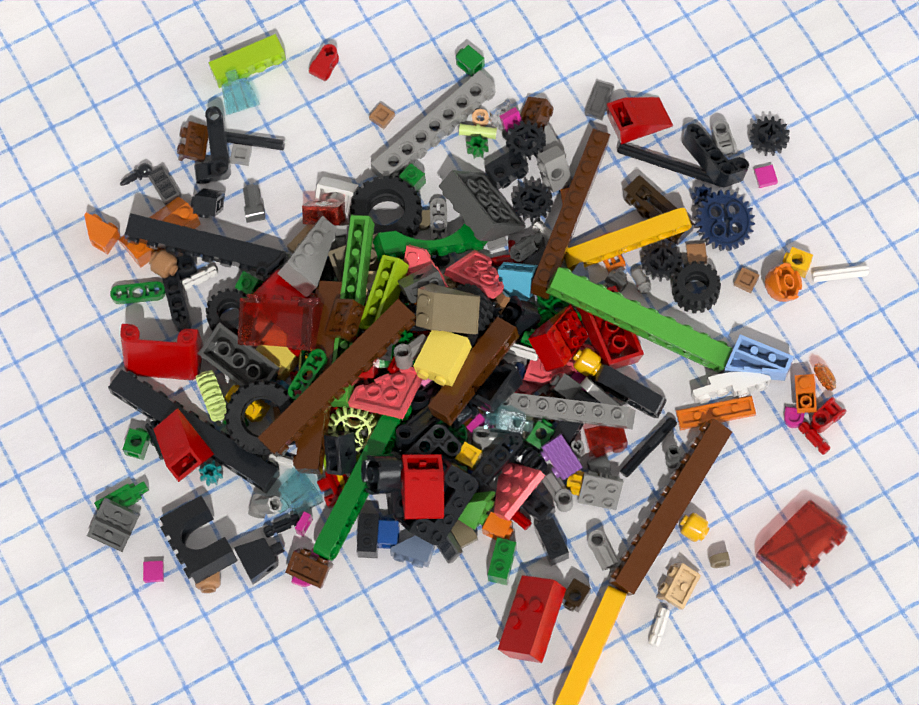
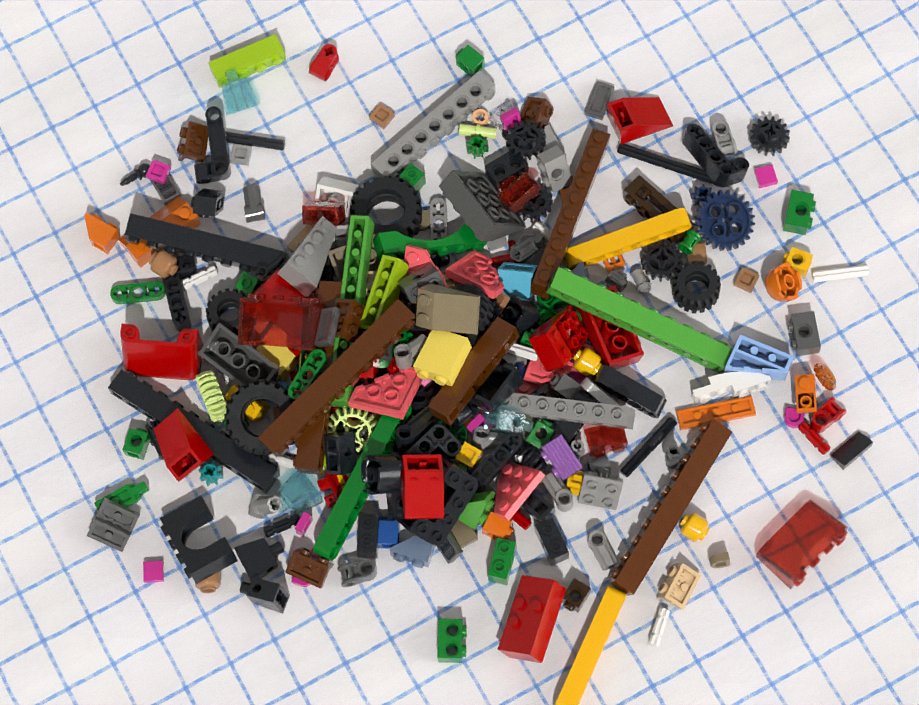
(158, 172): none -> dark pink tile
(266, 594): none -> black torso
(327, 327): none -> flat silver tile
(355, 572): none -> dark grey piece
(446, 640): none -> green brick
(518, 191): none -> clear red slope
(689, 242): none -> green bush
(799, 202): none -> green brick
(804, 322): none -> dark grey brick
(851, 450): none -> black slope

